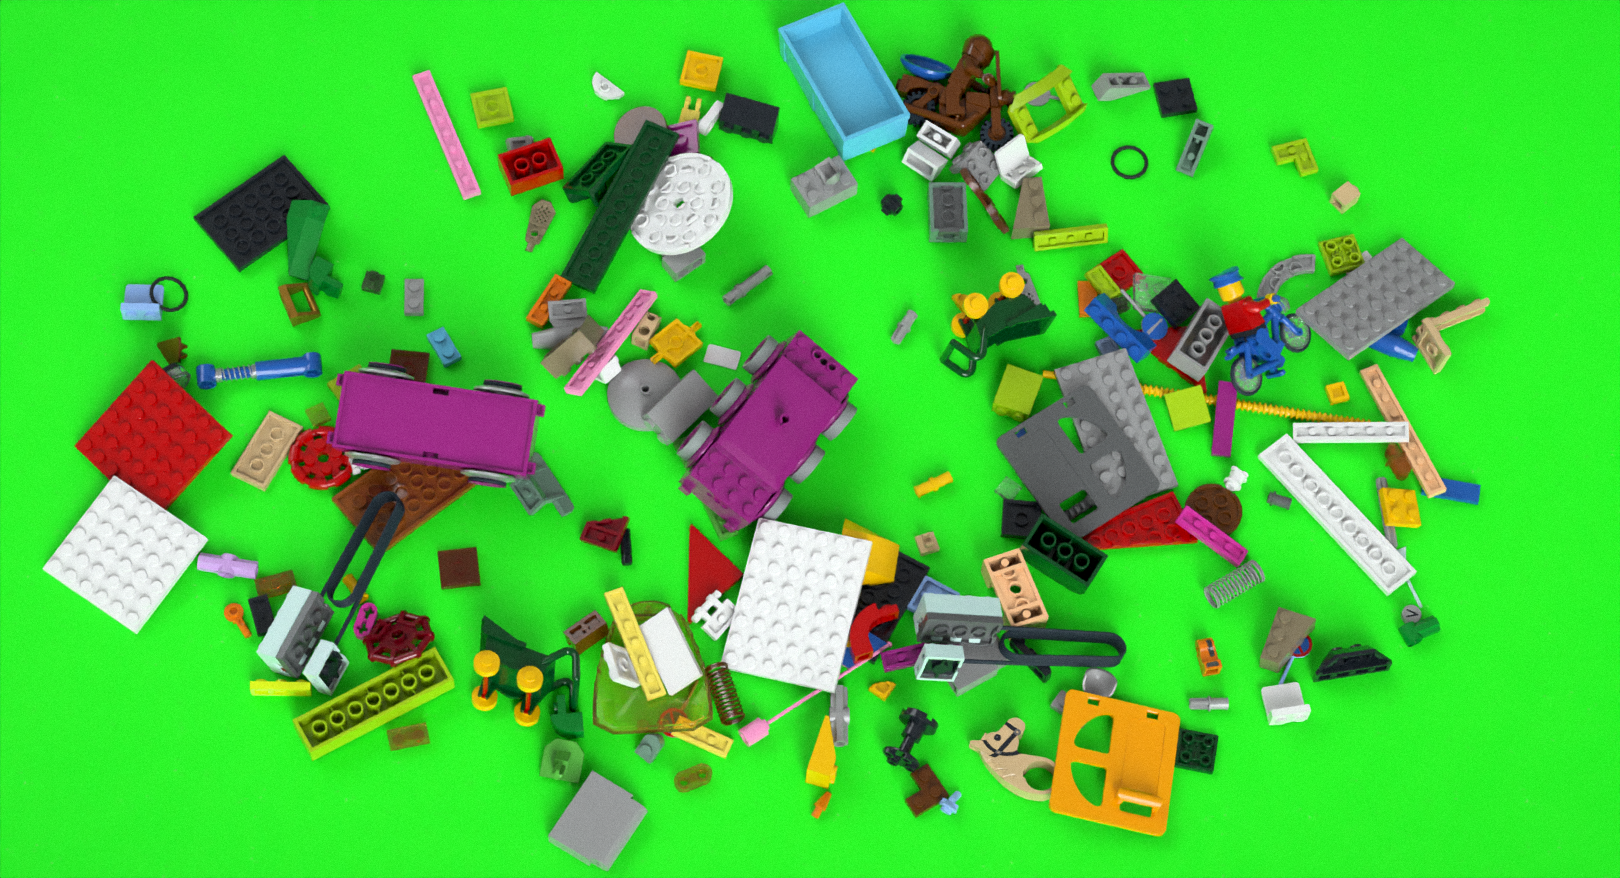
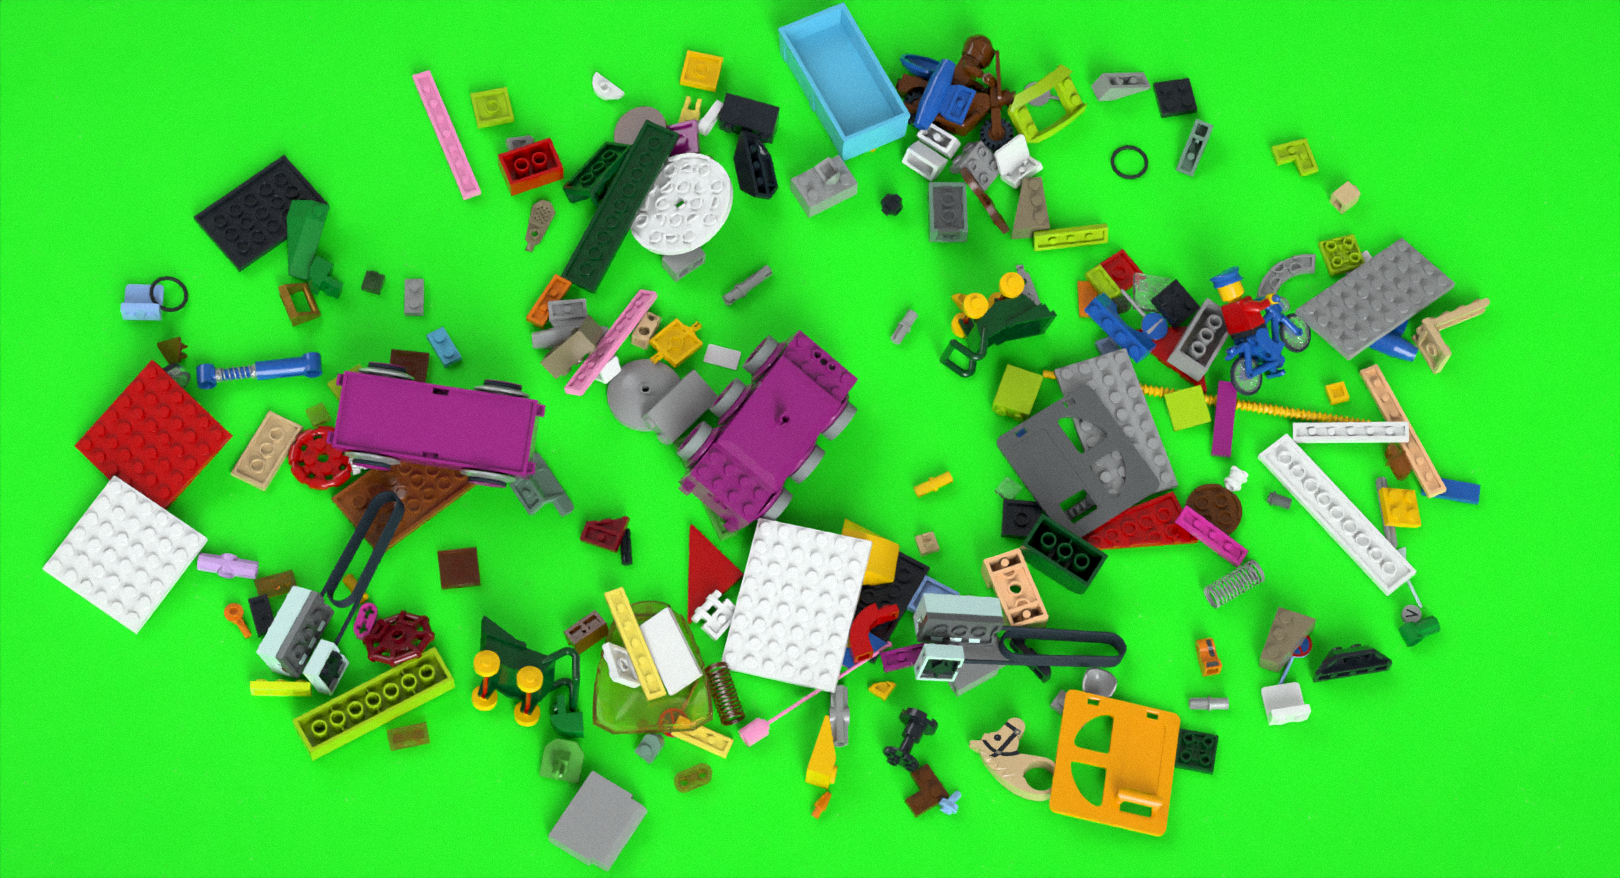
(754, 167): none -> black wedge
(943, 98): none -> blue plate

